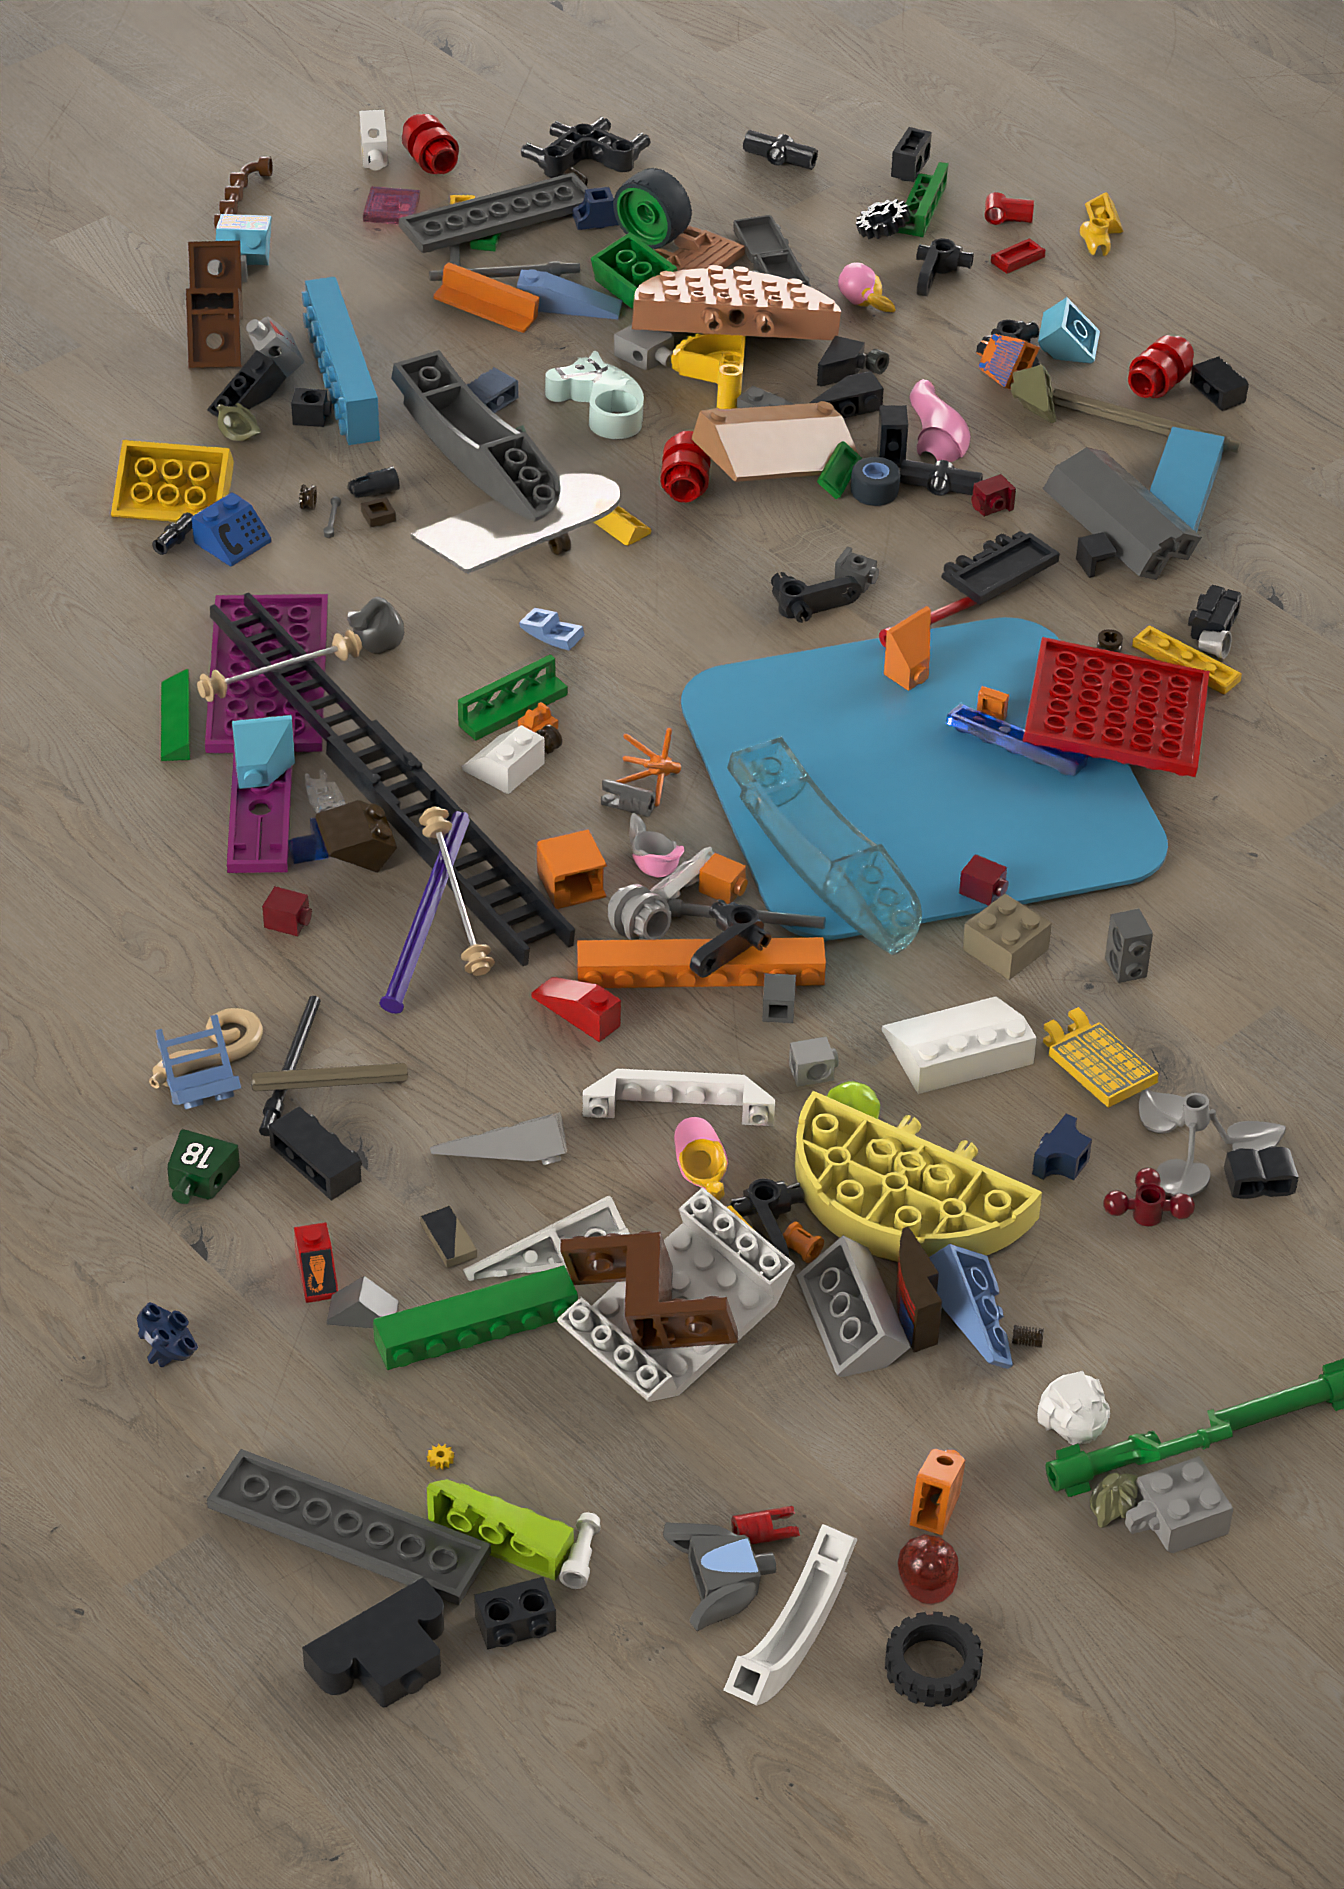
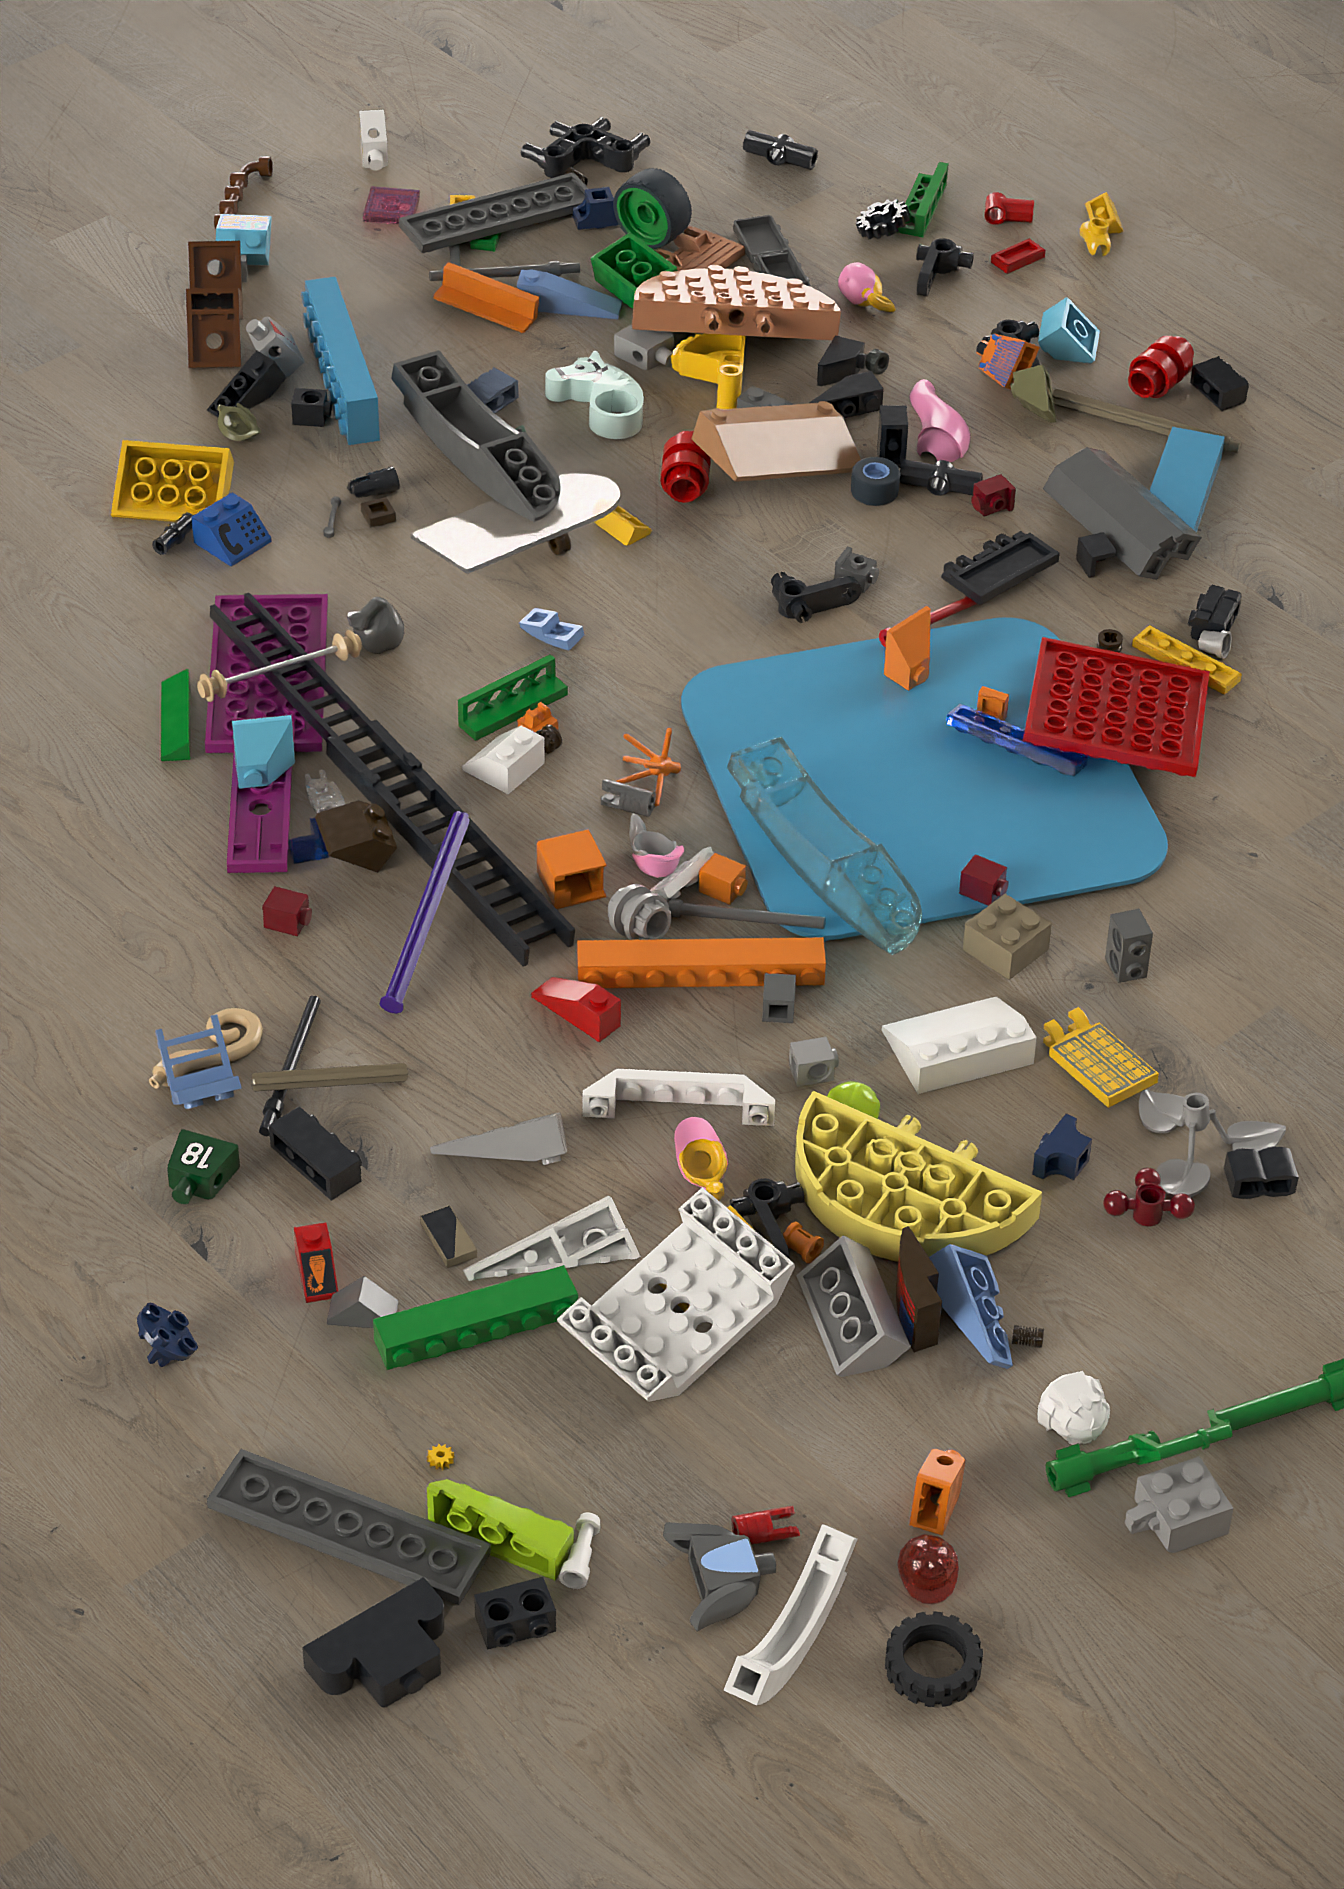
(309, 497): dark brown bush -> none
(430, 144): red piece -> none
(476, 954): tan axle -> none
(650, 1311): reddish brown bracket -> none
(740, 931): black piece -> none
(838, 470): green tile -> none
(911, 154): black brick -> none
(1113, 1497): olive hat -> none

